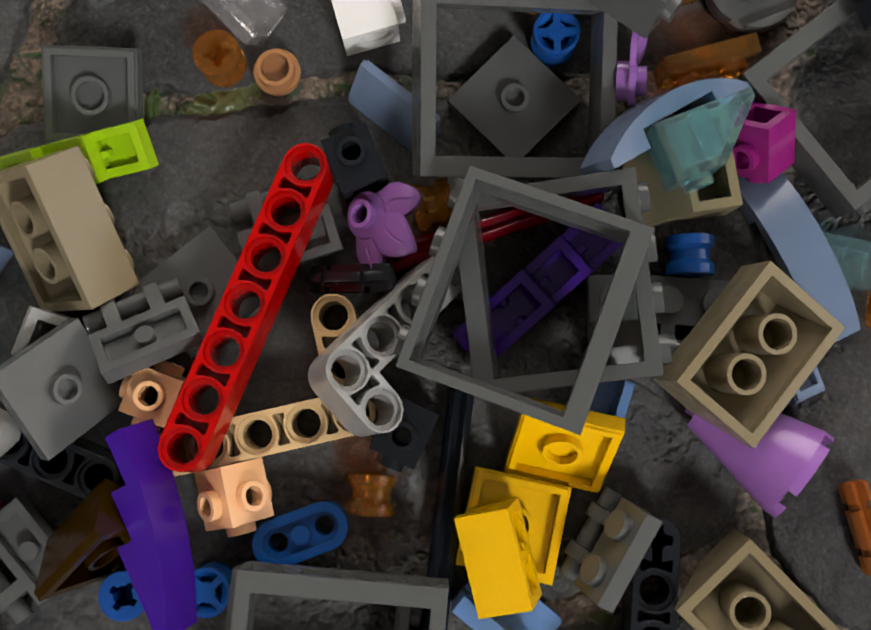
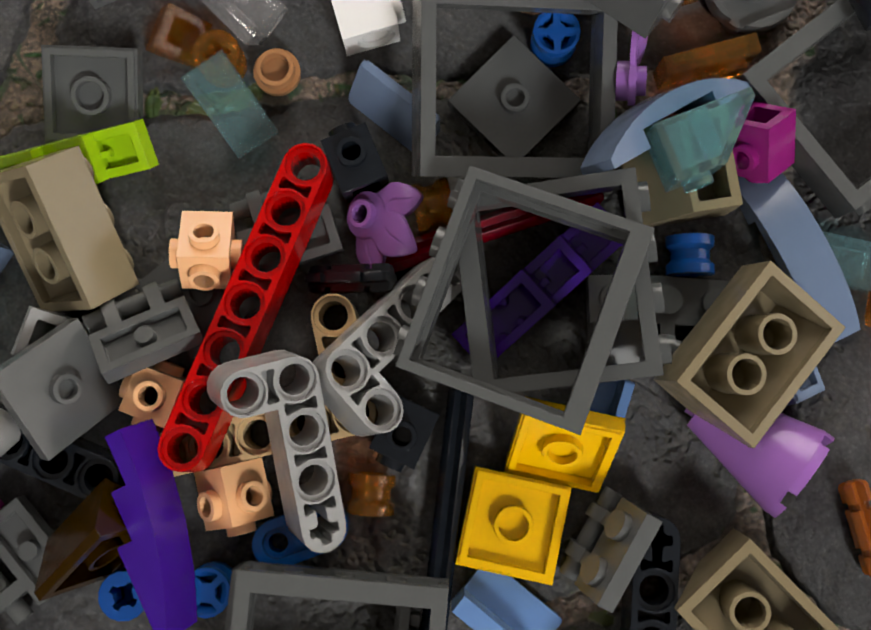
(176, 34): none -> clear orange slope
(205, 250): none -> light nougat brick
(229, 104): none -> clear light blue tile
(289, 453): none -> light grey beam
(498, 559): yellow hinge -> none

